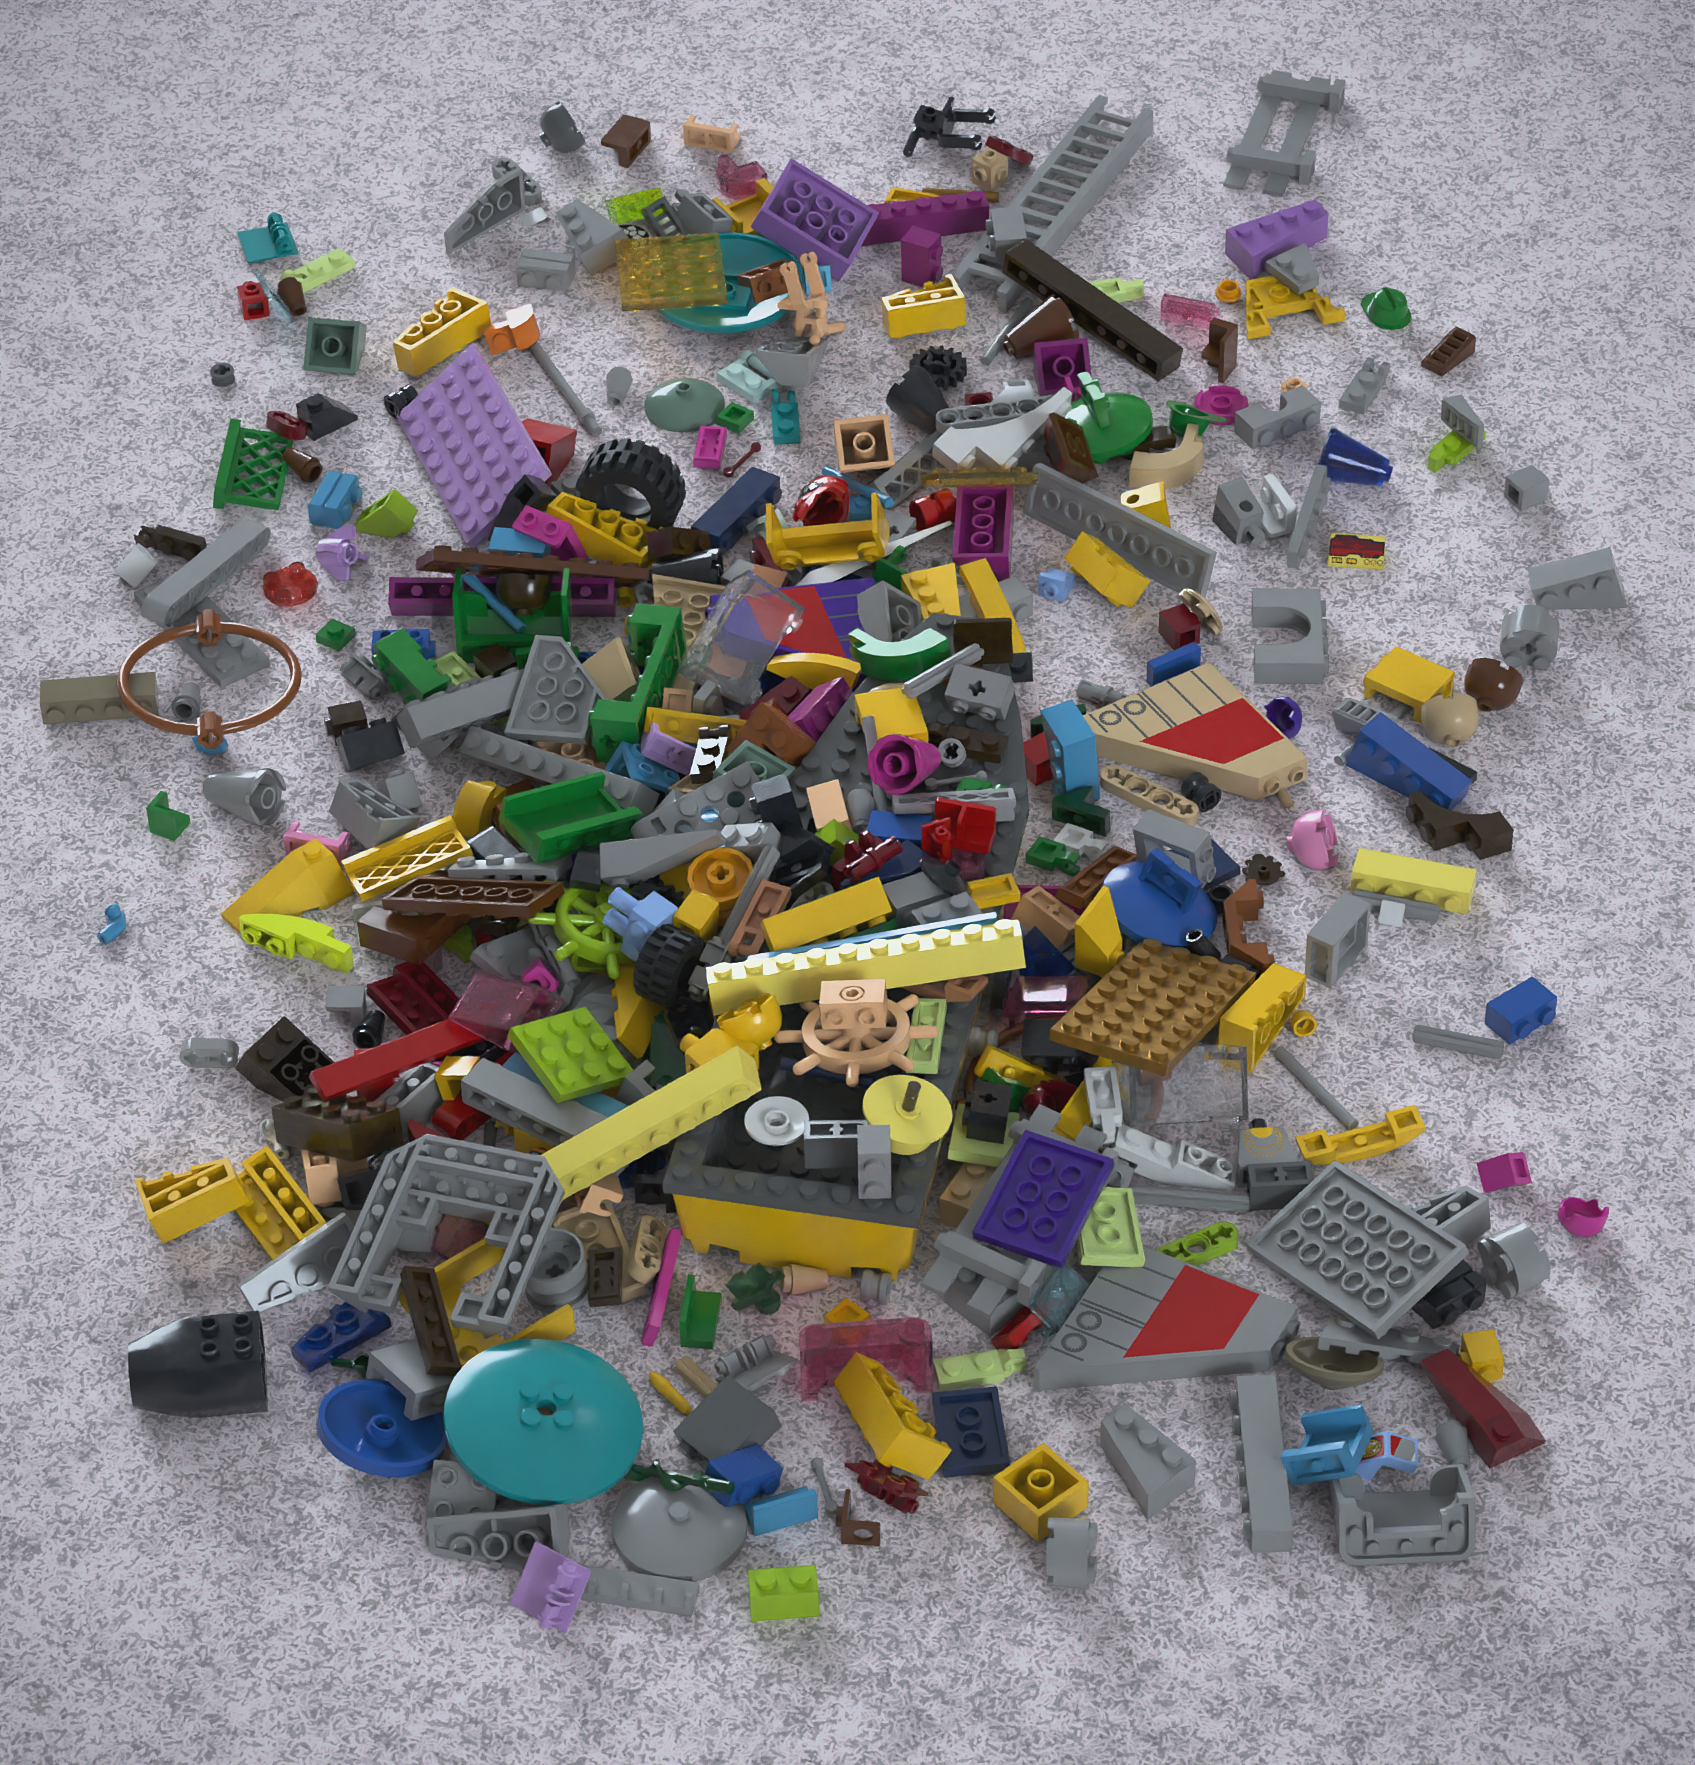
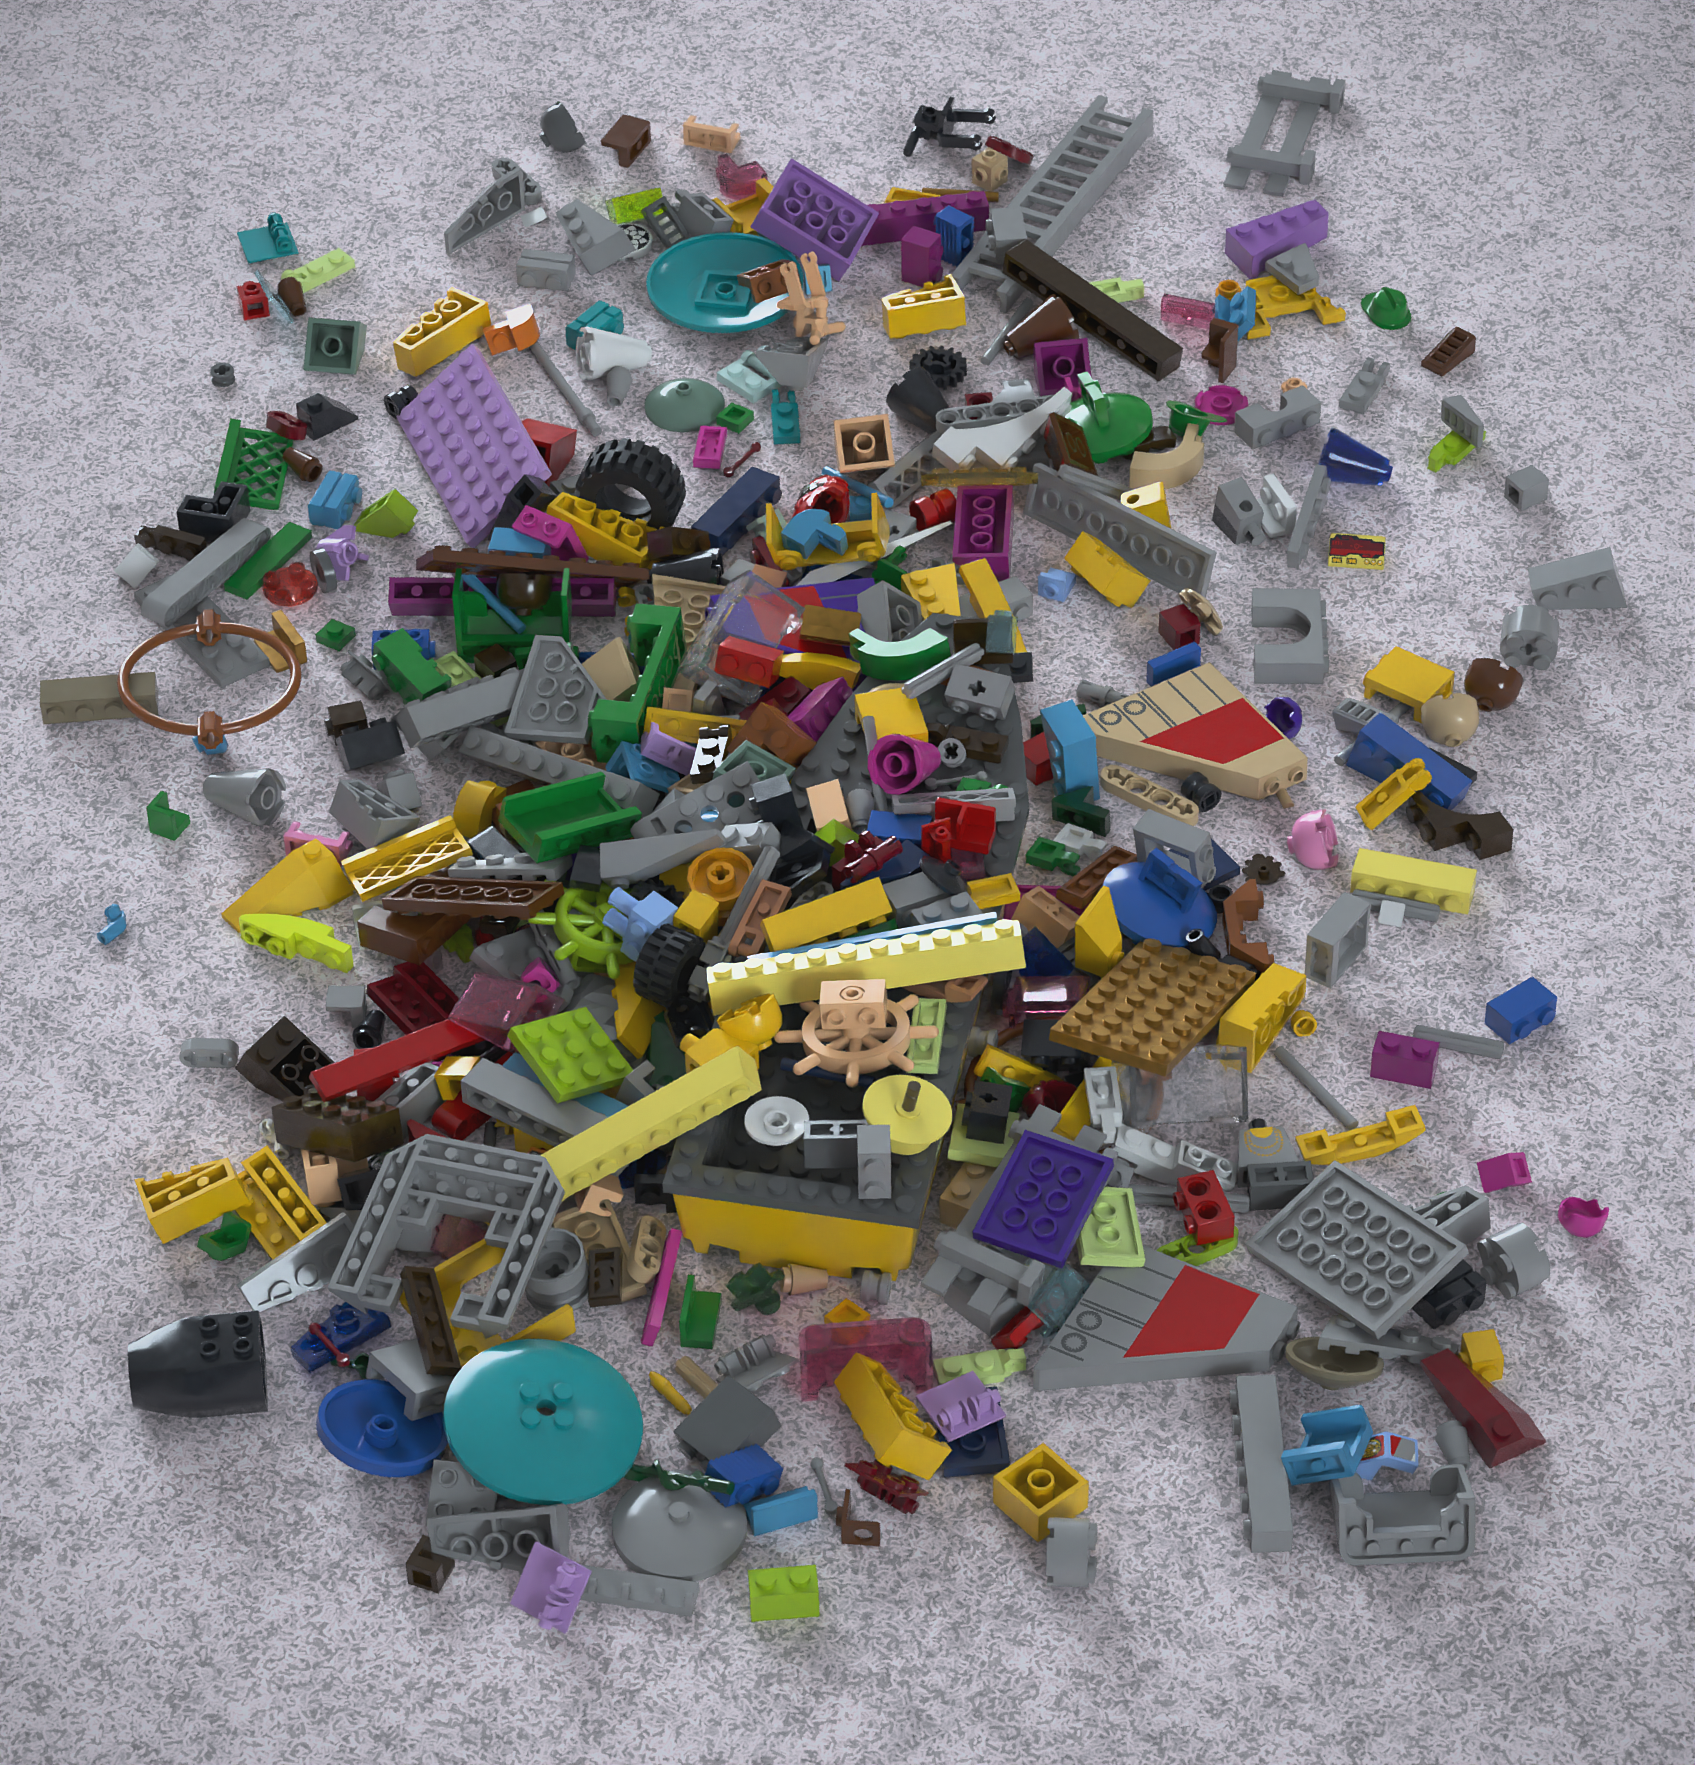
(187, 702): light grey cone -> none
(214, 515): none -> black brick
(228, 1240): none -> green bracket
(268, 558): none -> green tile
(289, 635): none -> pearl gold panel
(323, 570): none -> dark grey piece
(342, 1358): none -> dark red hinge
(427, 1568): none -> dark brown panel
(597, 316): none -> teal brick
(602, 350): none -> white cone
(670, 272): clear yellow plate -> none
(748, 661): none -> red brick
(813, 528): none -> dark azure brick
(828, 625): none -> pearl gold panel
(956, 234): none -> blue brick
(961, 1406): none -> lavender hinge
(1001, 632): none -> clear light blue bracket
(1095, 482): none -> light grey axle
(1146, 1460): light grey wedge -> none
(1204, 1208): none -> red brick
(1238, 310): none -> dark azure bracket
(1393, 792): none -> yellow hinge
(1404, 1059): none -> magenta brick

